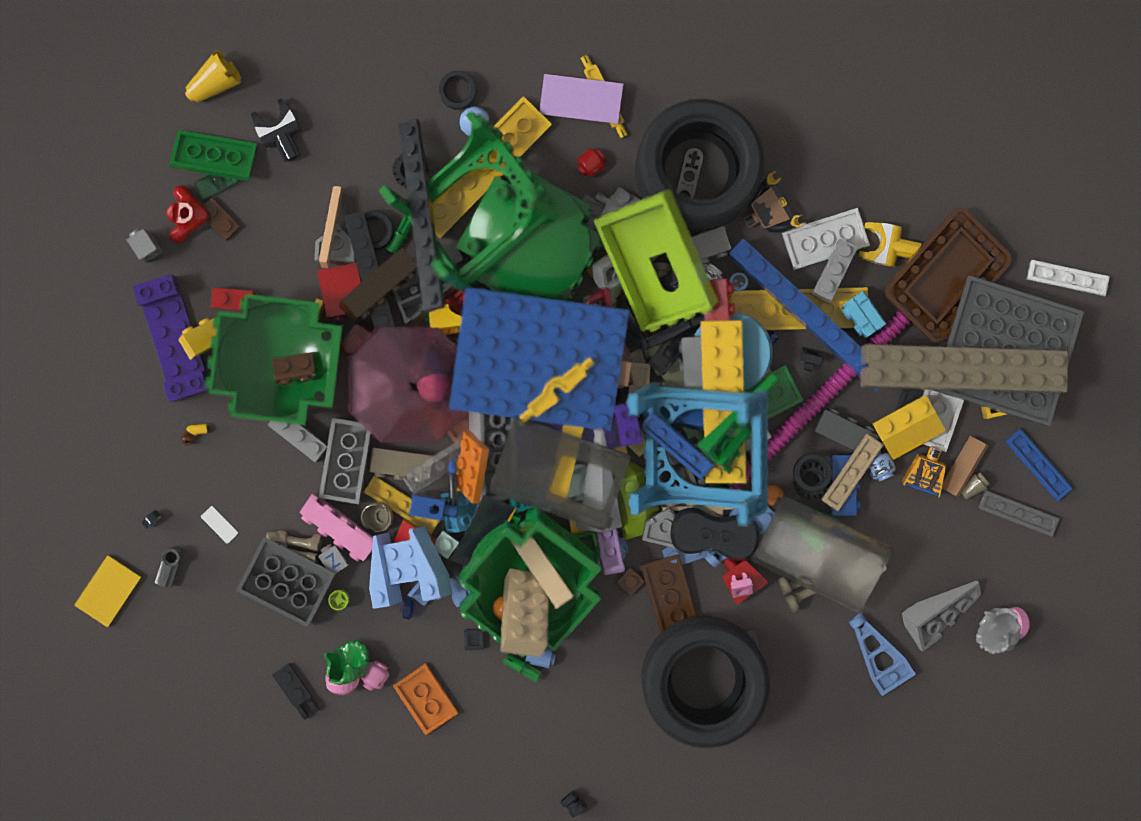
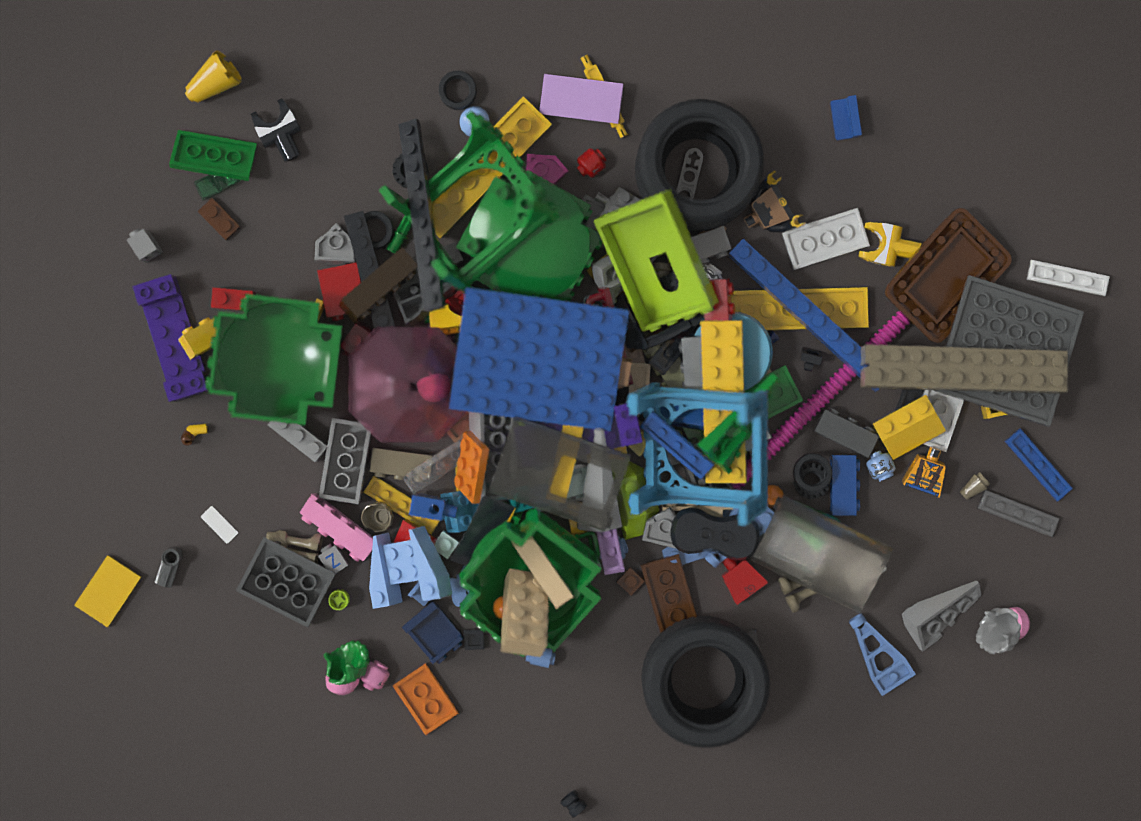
(151, 519): black tile -> none
(186, 214): red head -> none
(294, 368): reddish brown bracket -> none
(294, 689): black hinge -> none
(330, 228): light nougat tile -> none
(407, 609): clear blue tile -> none
(434, 632): none -> dark blue panel
(452, 468): black piece -> none
(522, 667): green axle -> none
(546, 166): none -> dark pink plate
(565, 382): yellow piece -> none
(739, 281): tile -> none
(741, 587): bright pink tile -> none
(834, 271): light grey brick -> none
(846, 118): none -> blue panel
(852, 472): tan tile -> none
(863, 314): medium azure brick -> none
(964, 466): medium nougat tile -> none

